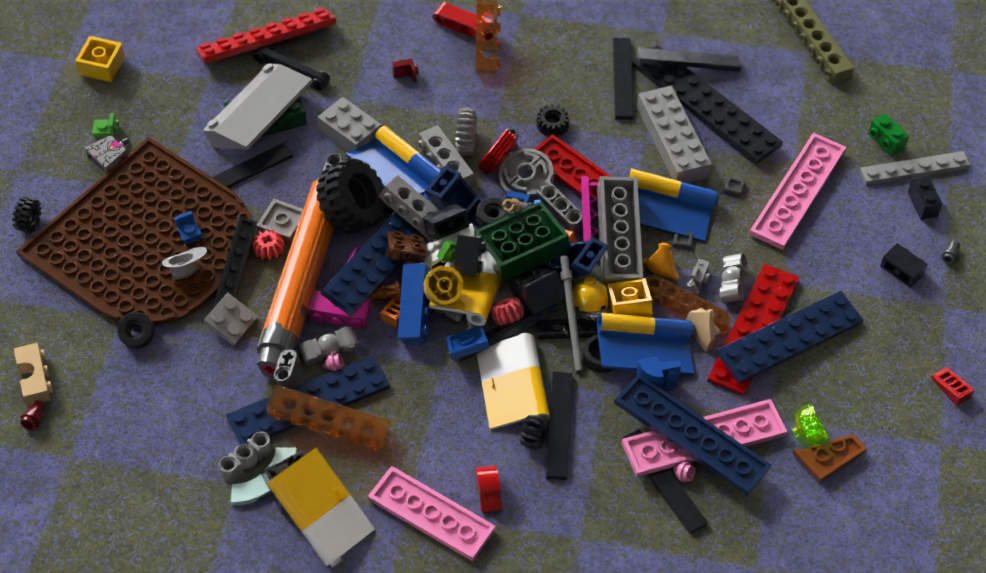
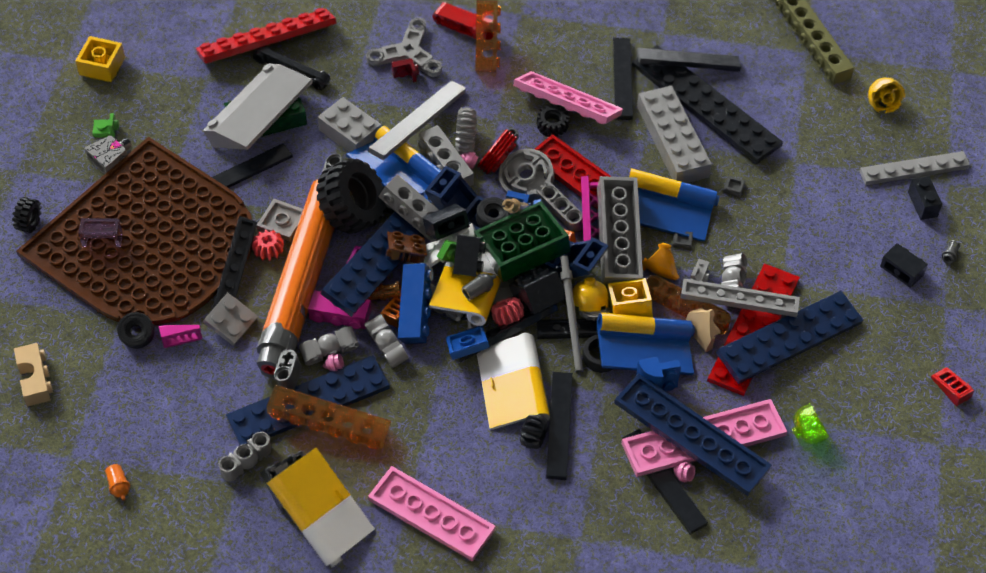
(32, 417): dark red cone -> none
(100, 229): none -> clear purple panel
(117, 481): none -> orange piece
(179, 334): none -> dark pink slope
(184, 264): light grey piece -> none
(187, 227): blue bracket -> none
(256, 488): light aqua tile -> none
(386, 341): none -> light grey piece
(412, 40): none -> light grey piece
(416, 120): none -> tile
(443, 285): yellow cylinder -> none
(470, 159): none -> bright pink plate
(478, 286): none -> dark grey piece
(489, 488): red brick -> none
(567, 97): none -> bright pink plate
(740, 297): none -> light grey plate
(797, 191): bright pink plate -> none
(830, 457): dark orange wing -> none
(887, 91): none -> yellow cylinder
(888, 134): green brick -> none

